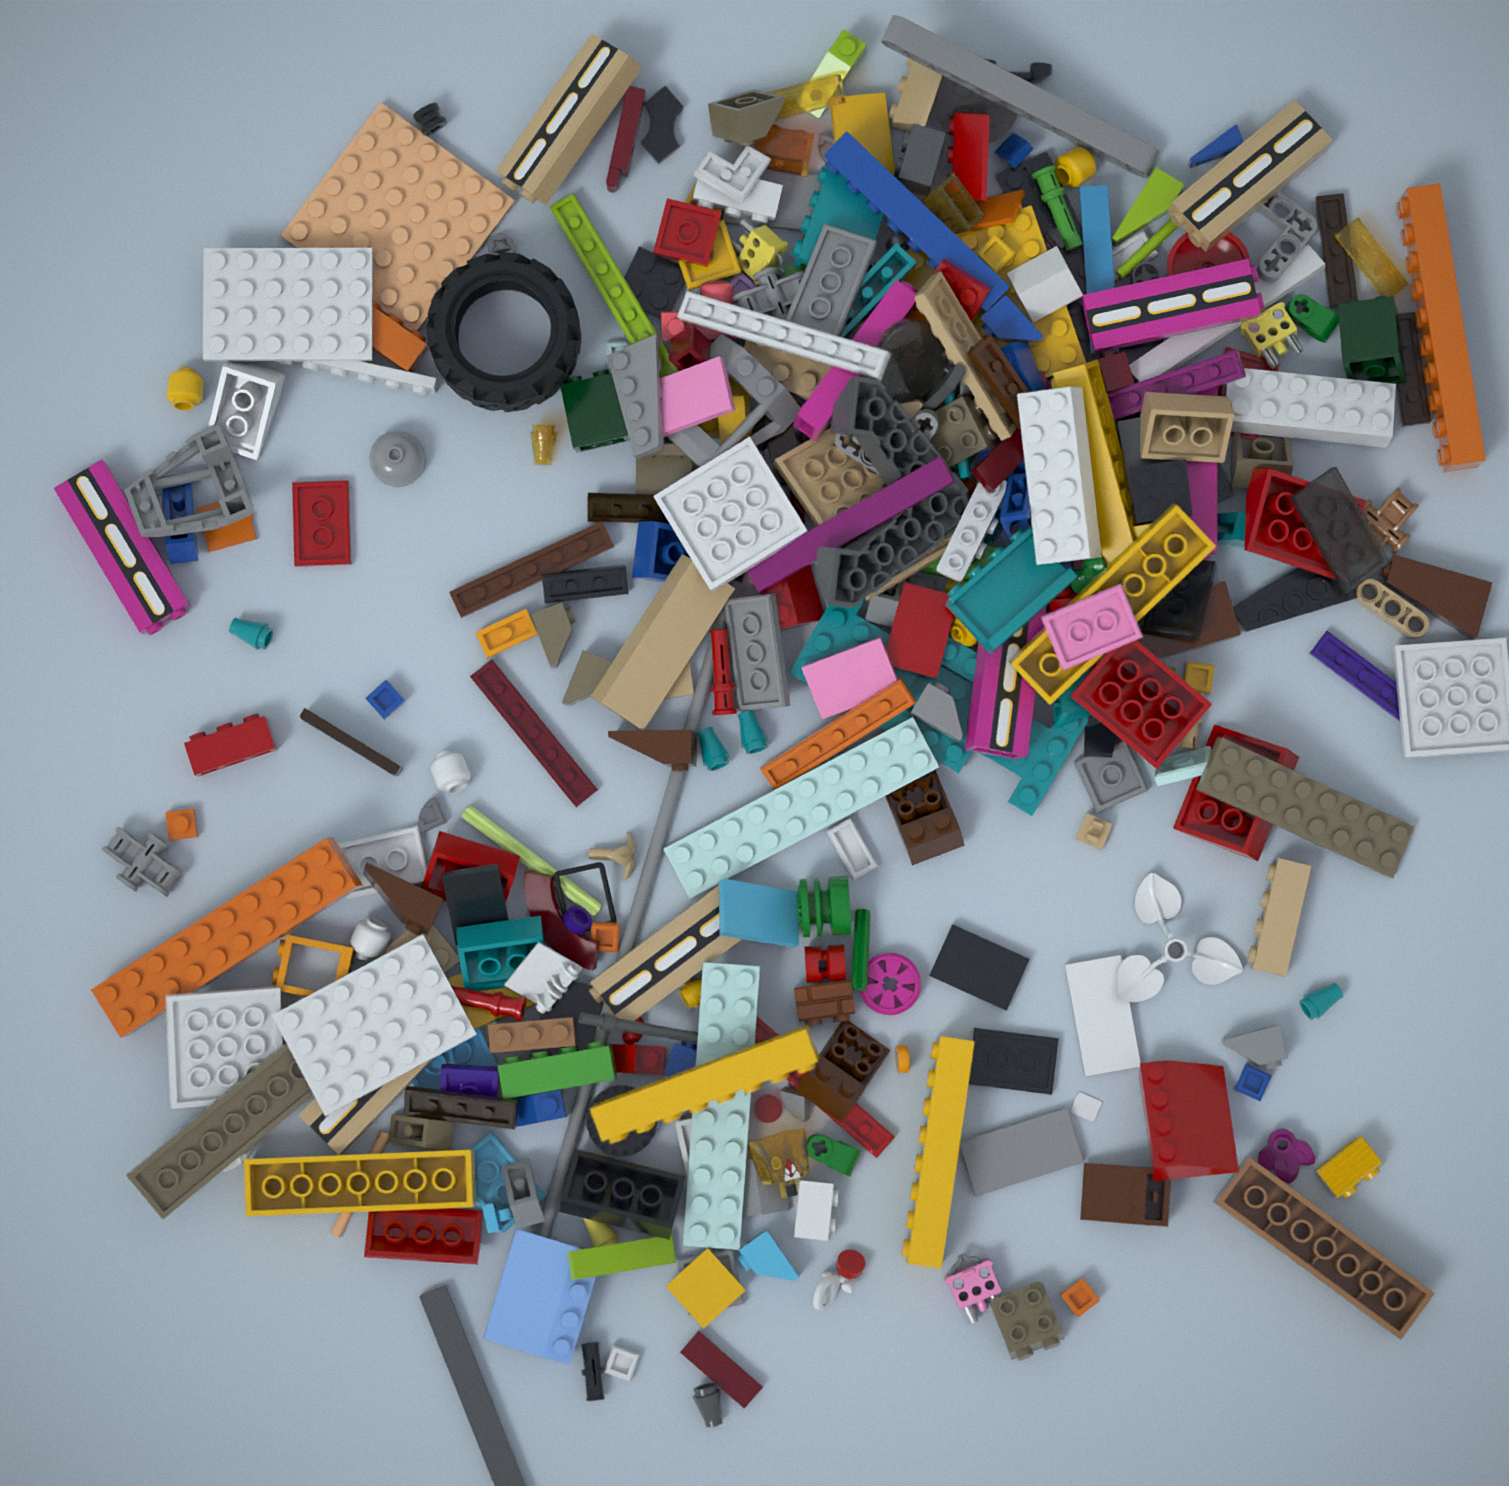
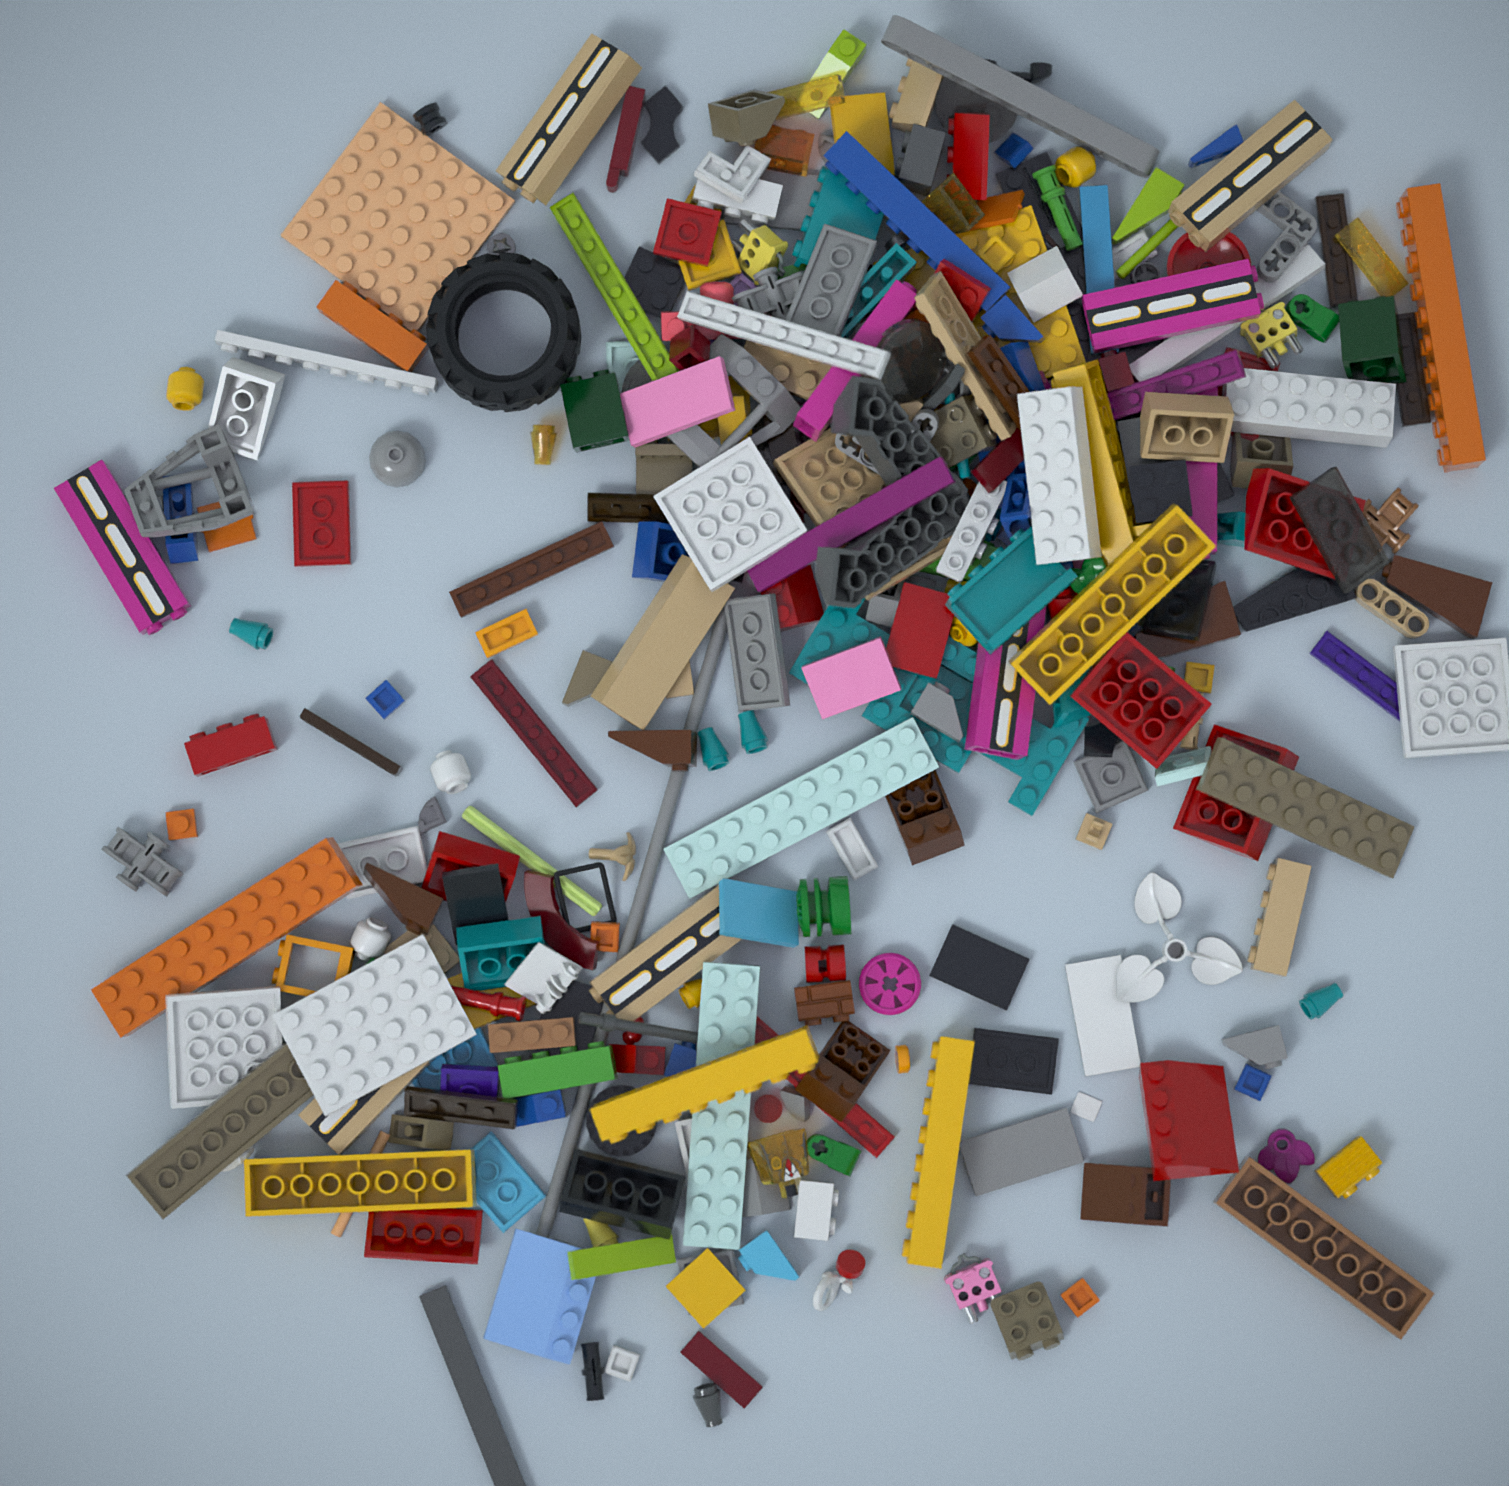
(287, 304): white plate -> none
(494, 1216): medium azure tile -> none
(522, 1194): light grey slope -> none
(554, 630): dark tan slope -> none
(577, 919): dark purple tile -> none
(584, 583): black tile -> none
(639, 393): light grey wing -> none
(722, 685): red pin -> none
(838, 734): orange tile -> none
(860, 950): green axle -> none
(1091, 626): bright pink tile -> none

